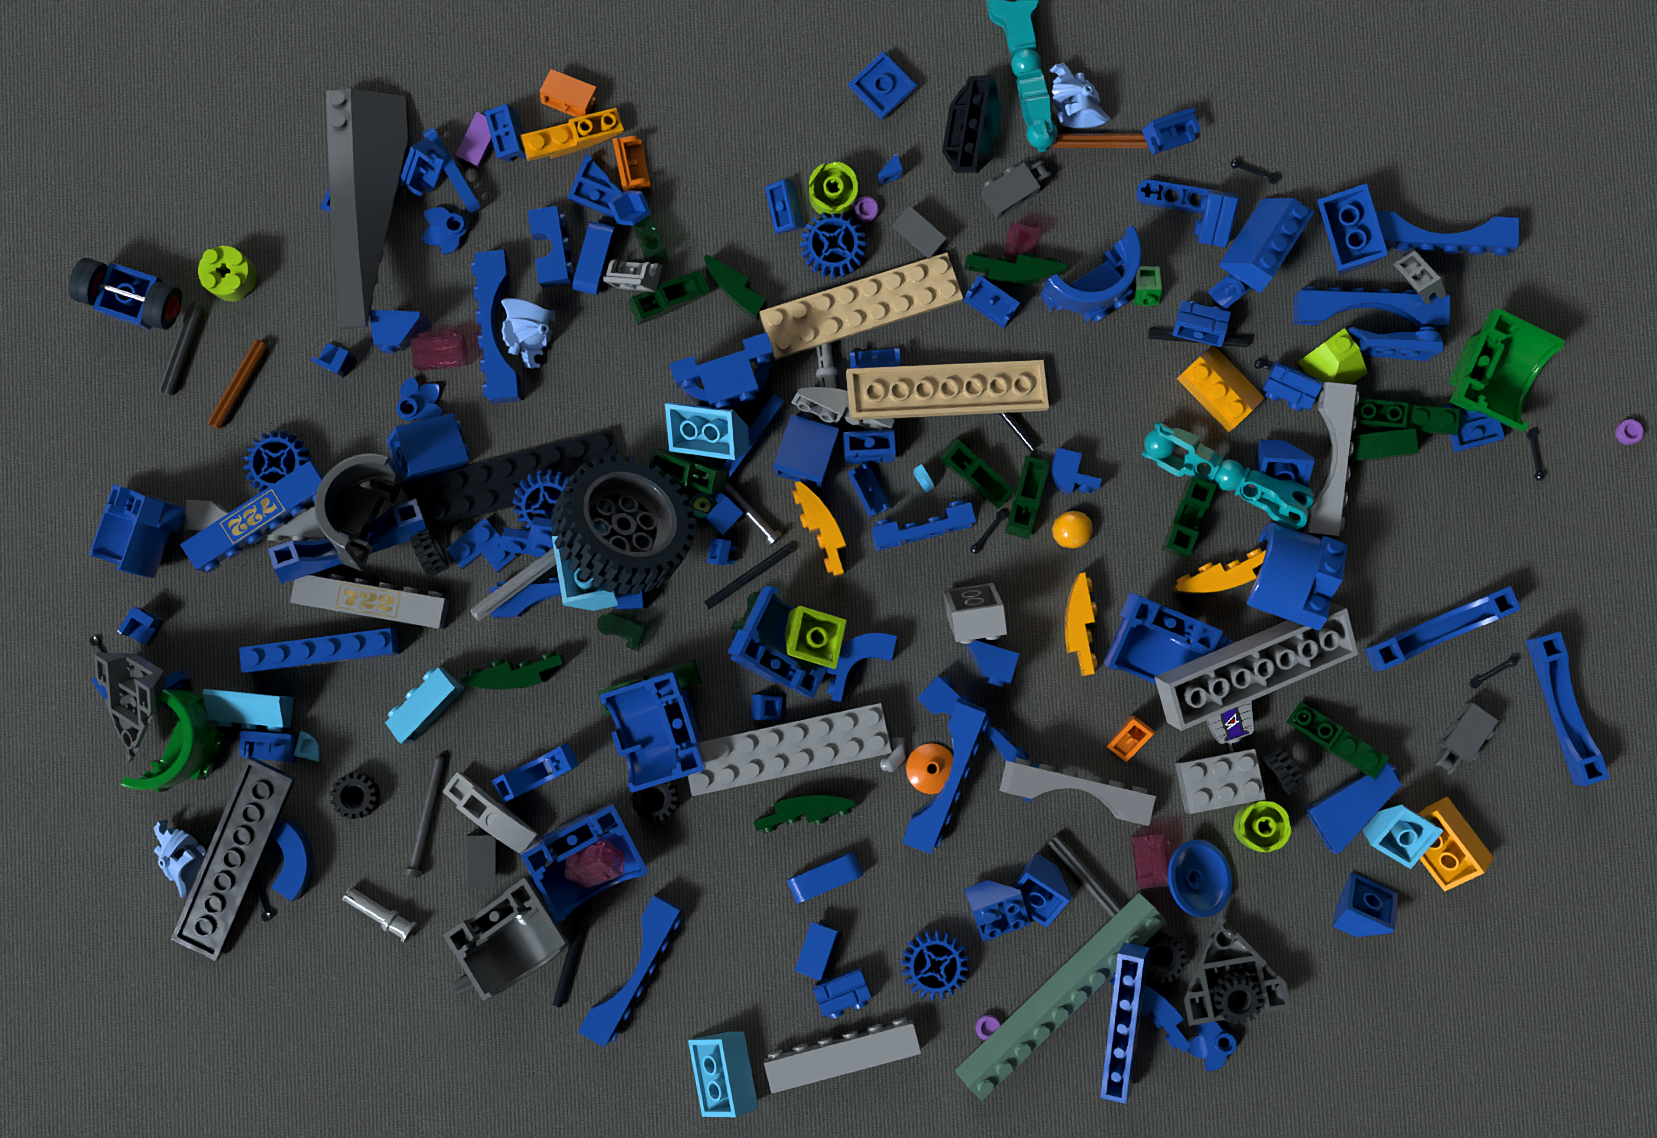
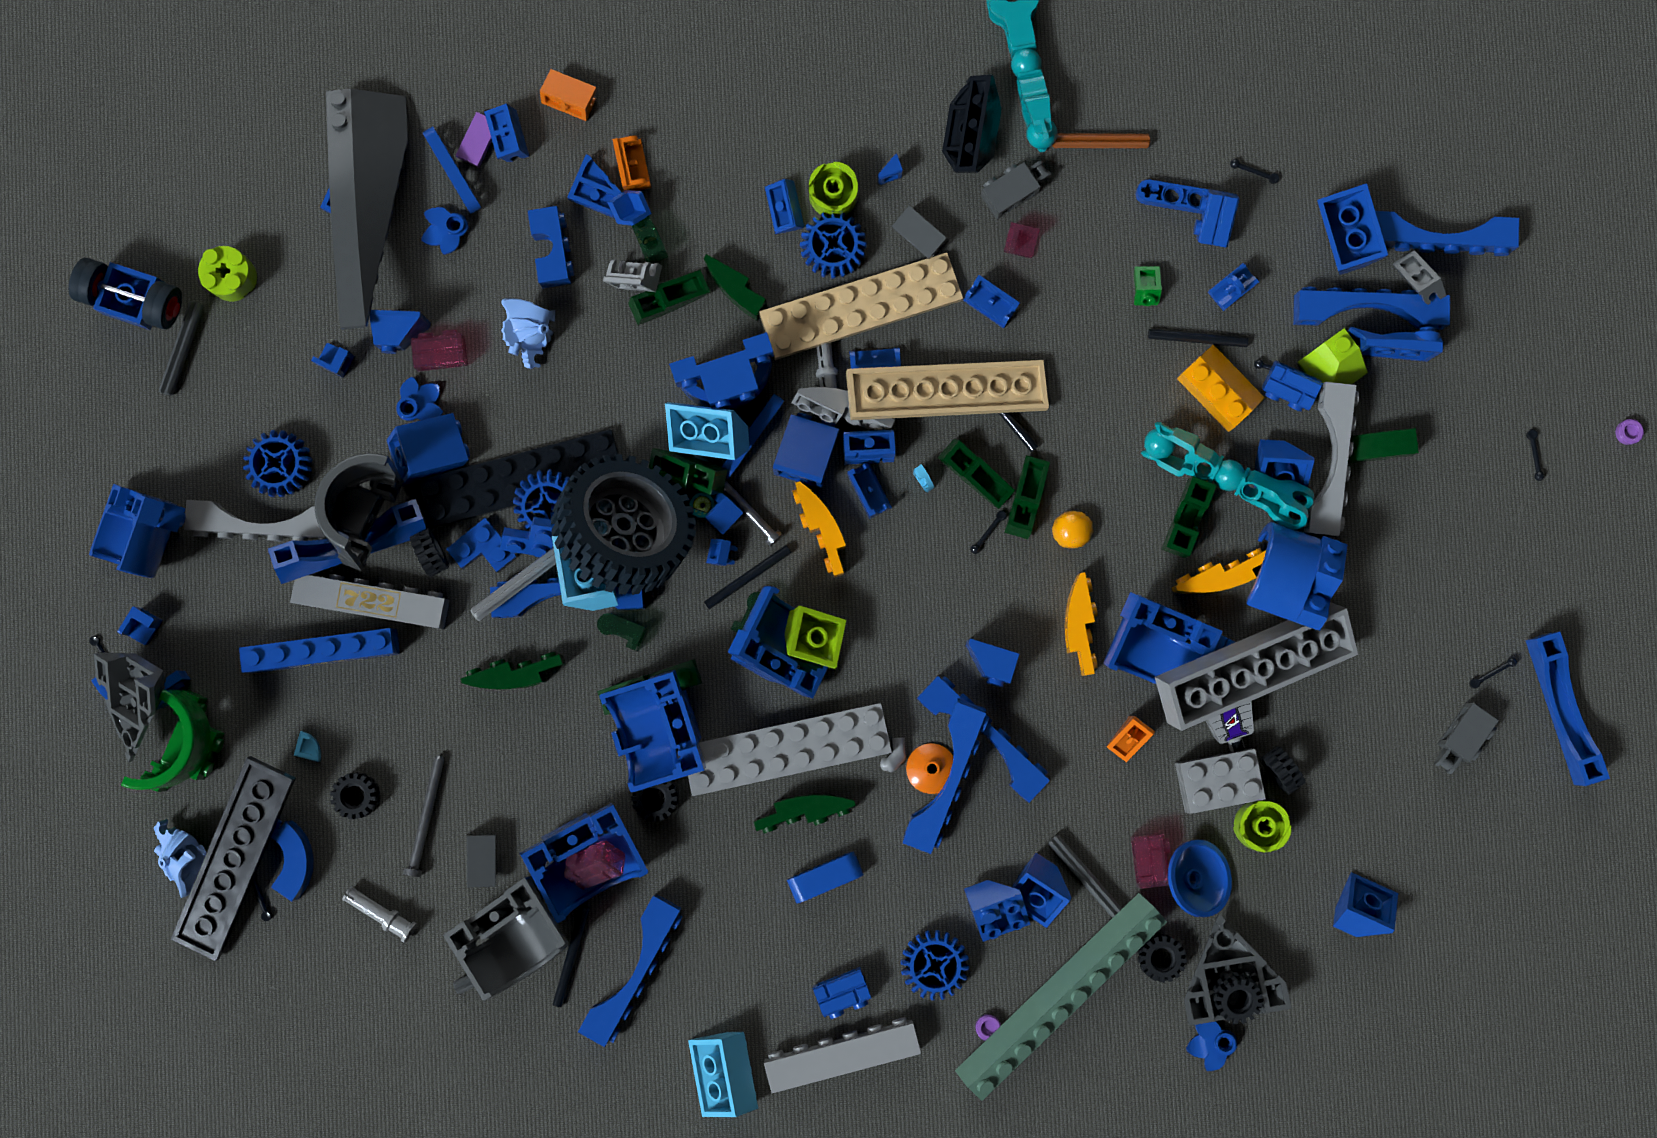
(238, 384): dark orange axle -> none
(248, 709): medium azure slope -> none
(254, 518): blue brick -> none
(268, 745): blue hinge -> none
(423, 167): blue hinge -> none
(423, 705): medium azure slope -> none
(489, 814): light grey slope -> none
(492, 277): blue arch -> none
(535, 773): blue arch -> none
(572, 136): light orange slope -> none
(594, 258): blue beam -> none
(766, 707): blue slope -> none
(818, 951): blue hinge -> none
(861, 647): blue arch -> none
(866, 209): medium lavender tile -> none
(882, 85): blue plate -> none
(957, 517): blue piece -> none
(975, 613): light grey brick -> none
(1024, 272): dark green slope -> none
(1030, 782): light grey arch -> none
(1065, 475): blue brick -> none
(1076, 100): light blue helmet -> none
(1101, 287): blue piece -> none
(1124, 1022): blue brick -> none
(1162, 1015): blue slope -> none
(1171, 131): blue hinge -> none
(1201, 323): blue brick -> none
(1266, 241): blue slope -> none
(1337, 741): dark green slope -> none
(1350, 807): blue slope -> none
(1401, 416): dark green slope -> none
(1401, 834): medium azure slope -> none
(1442, 628): blue arch -> none
(1458, 851): light orange slope -> none
(1475, 430): blue wing -> none
(1501, 367): green piece -> none

